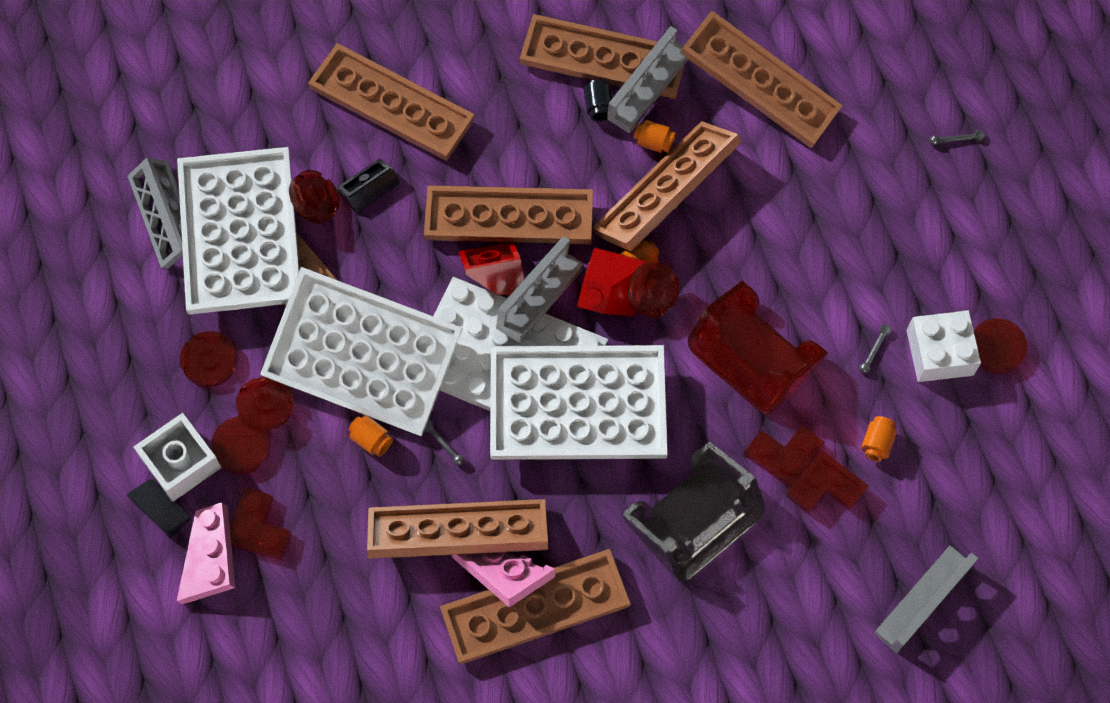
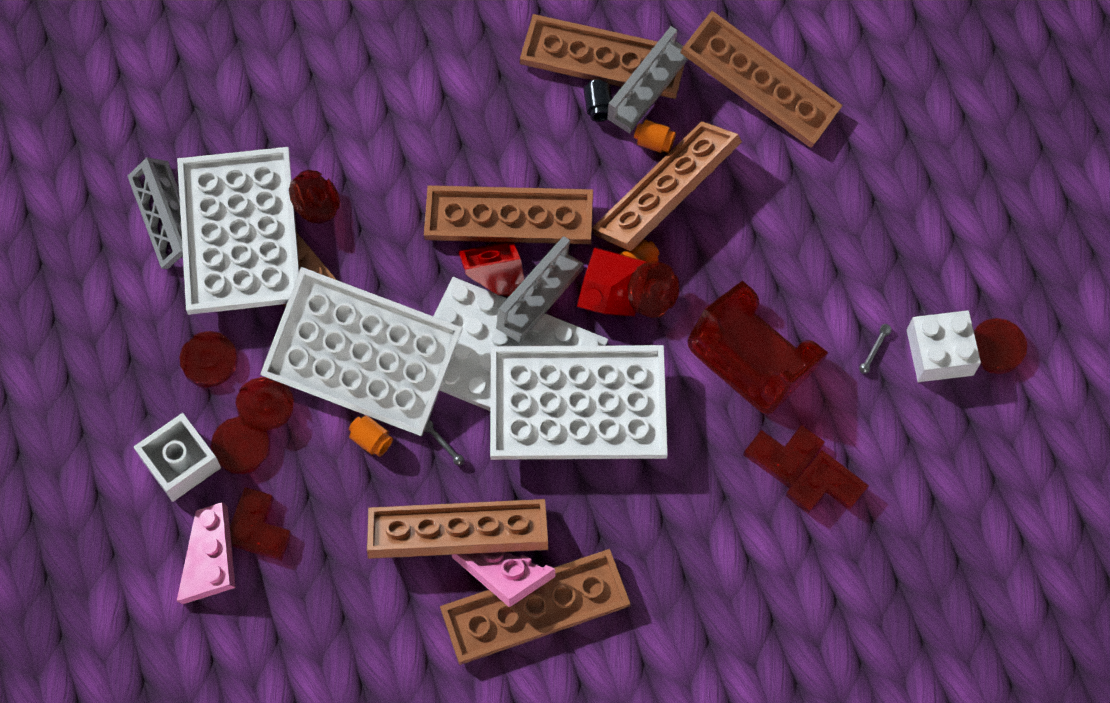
(159, 508): black slope -> none
(368, 185): black slope -> none
(391, 101): nougat plate -> none
(699, 514): clear smoke windscreen -> none
(879, 438): orange brick -> none
(924, 598): light grey fence -> none
(977, 136): flat silver hinge -> none

